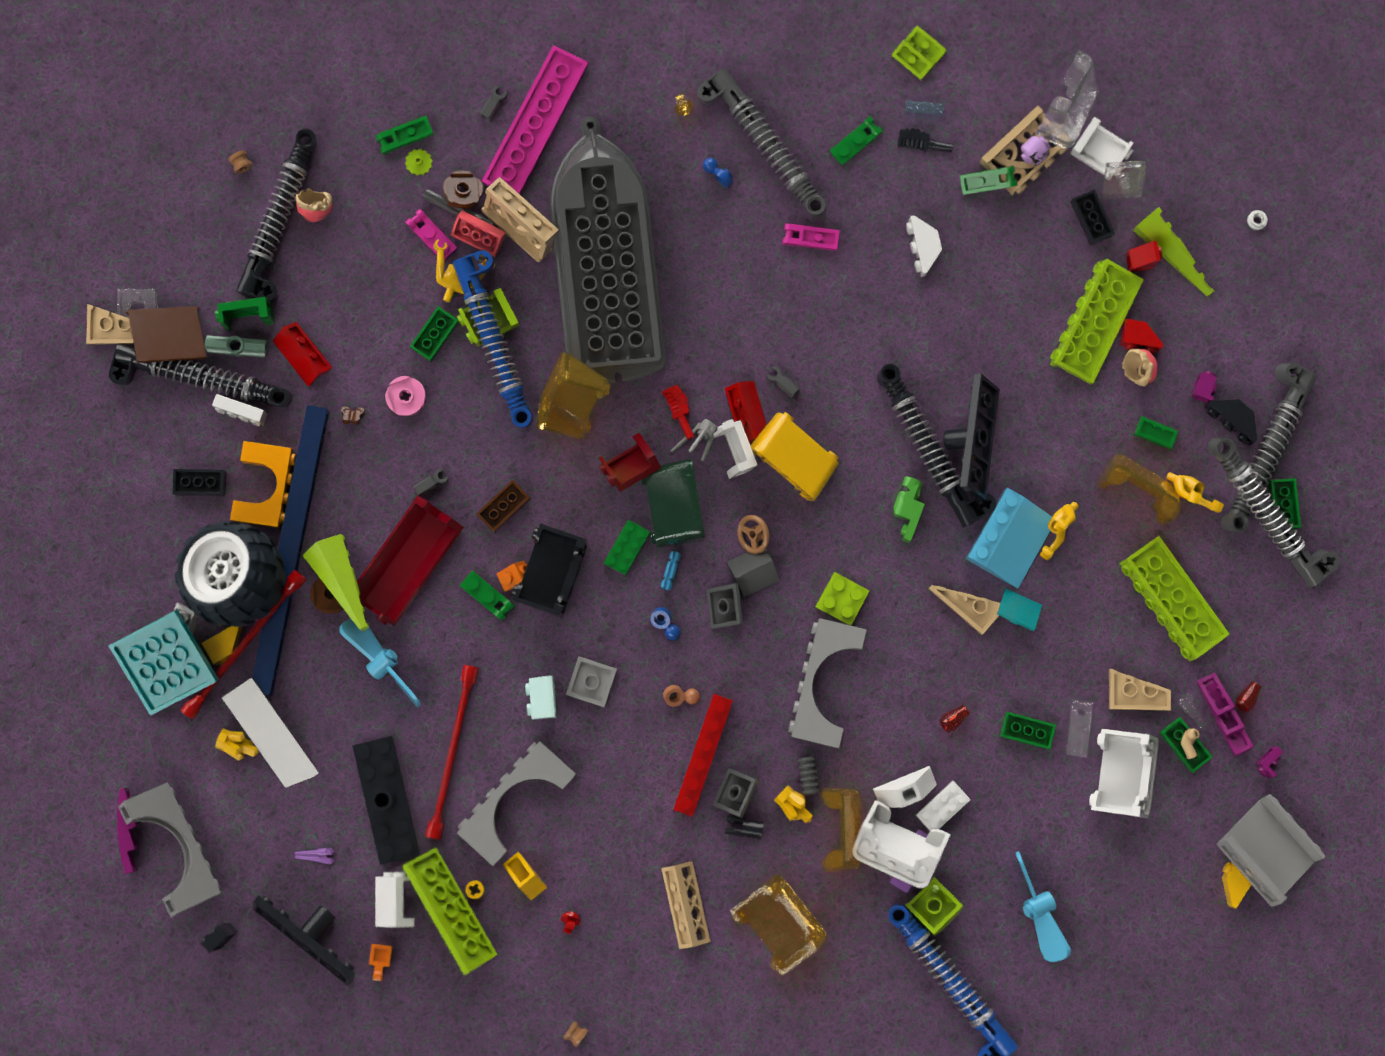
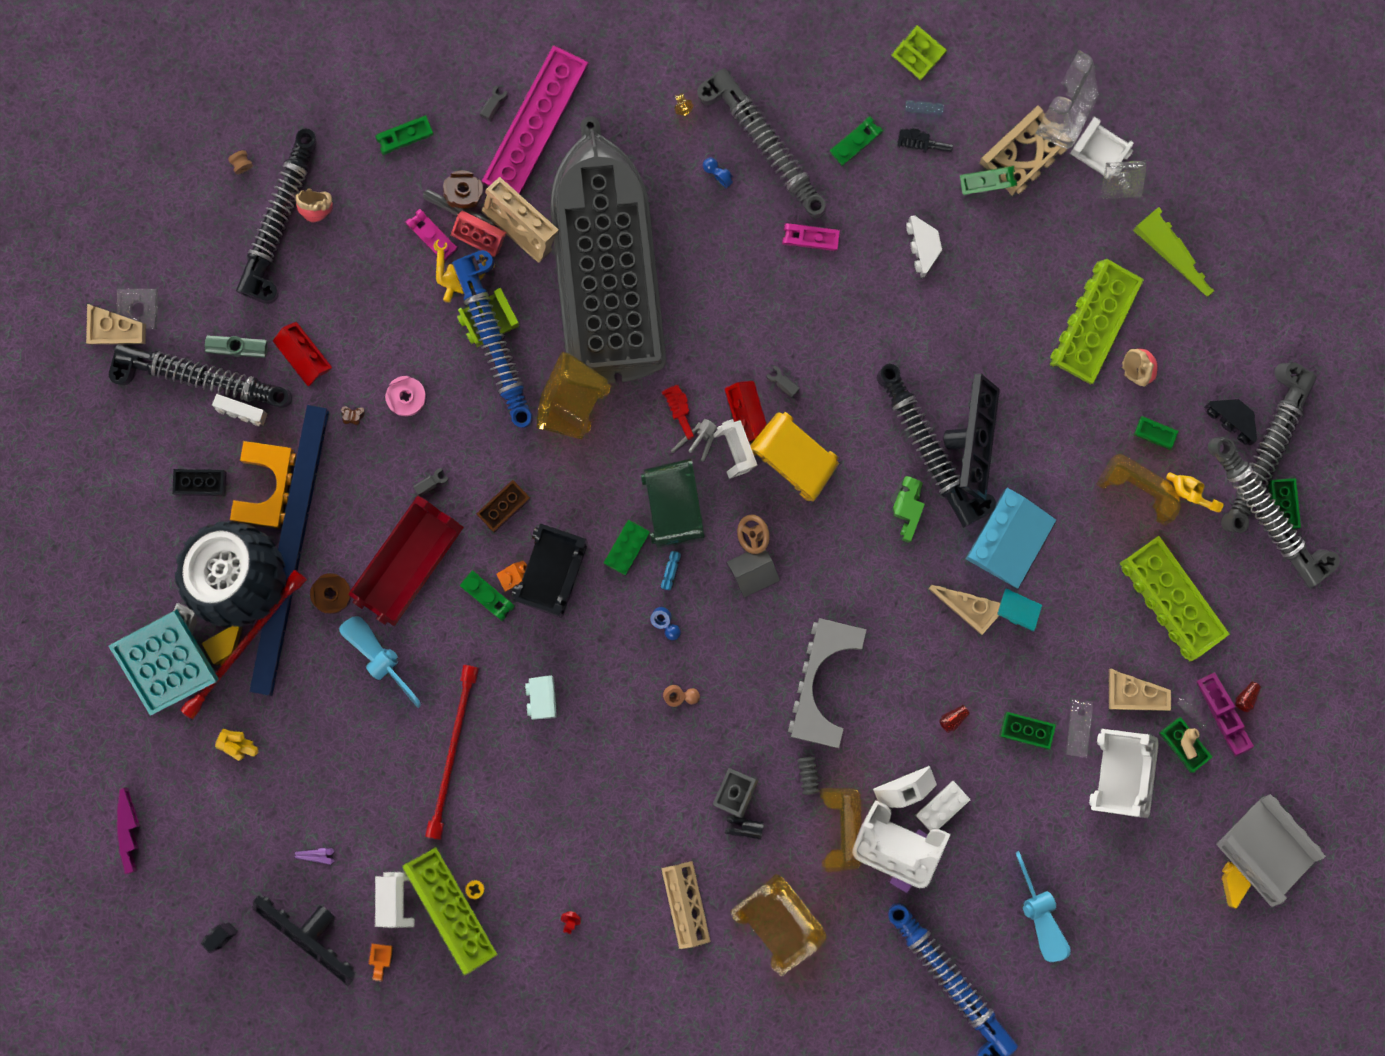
(162, 809): light grey arch -> none
(166, 334): reddish brown piece -> none
(244, 308): green panel -> none
(269, 734): white sticker -> none
(332, 565): lime wedge -> none
(393, 823): black plate -> none
(418, 162): lime piece -> none
(434, 334): green piece -> none
(481, 829): light grey arch -> none
(524, 876): yellow slope -> none
(575, 1034): medium nougat wheel -> none
(591, 681): light grey plate -> none
(630, 465): dark red panel -> none
(703, 755): red arch -> none
(724, 606): dark grey slope -> none
(793, 805): yellow rock -> none
(842, 599): lime plate -> none
(935, 906): lime slope -> none
(1035, 150): lavender head -> none
(1058, 526): yellow piece -> none
(1092, 217): black piece -> none
(1139, 334): red slope -> none
(1143, 257): red slope -> none
(1204, 387): magenta brick -> none
(1263, 220): white plate -> none
(1271, 757): magenta bracket -> none

